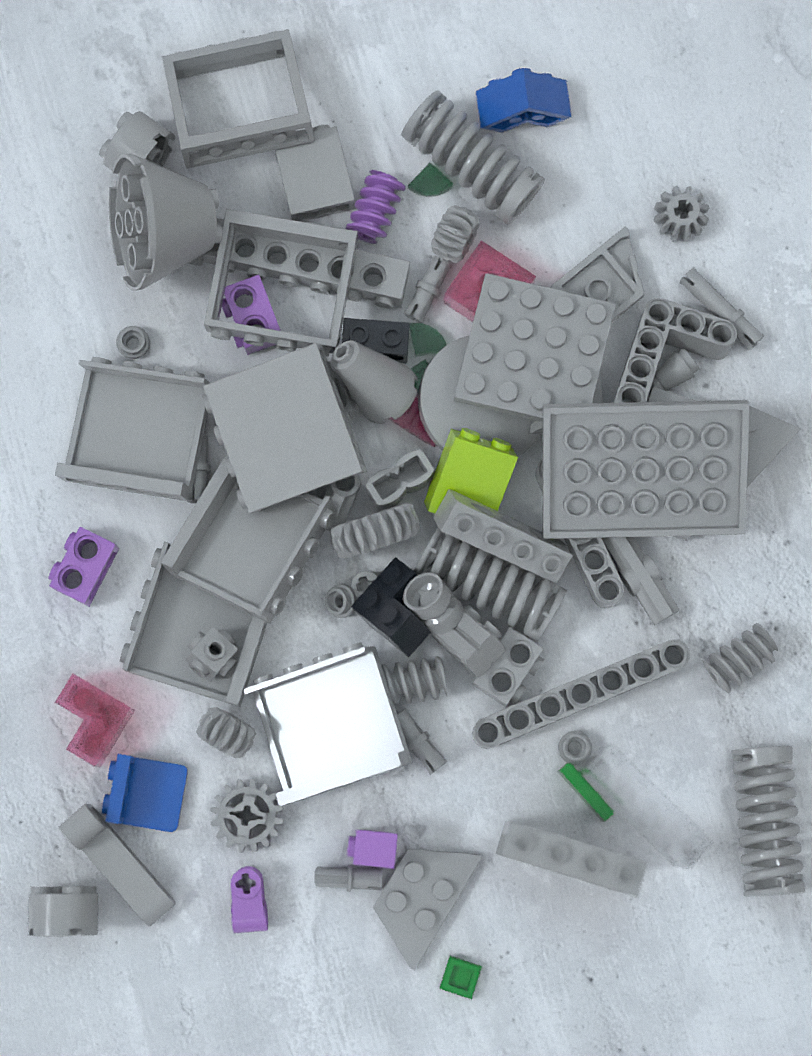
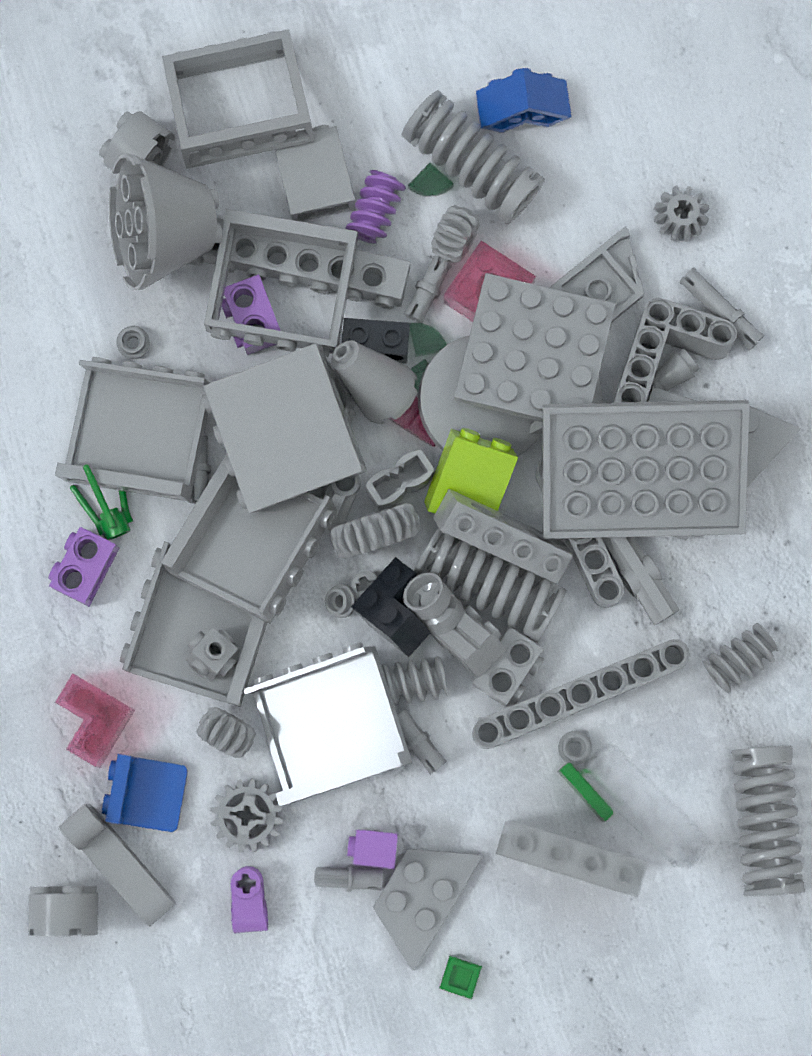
(112, 522): none -> green plant

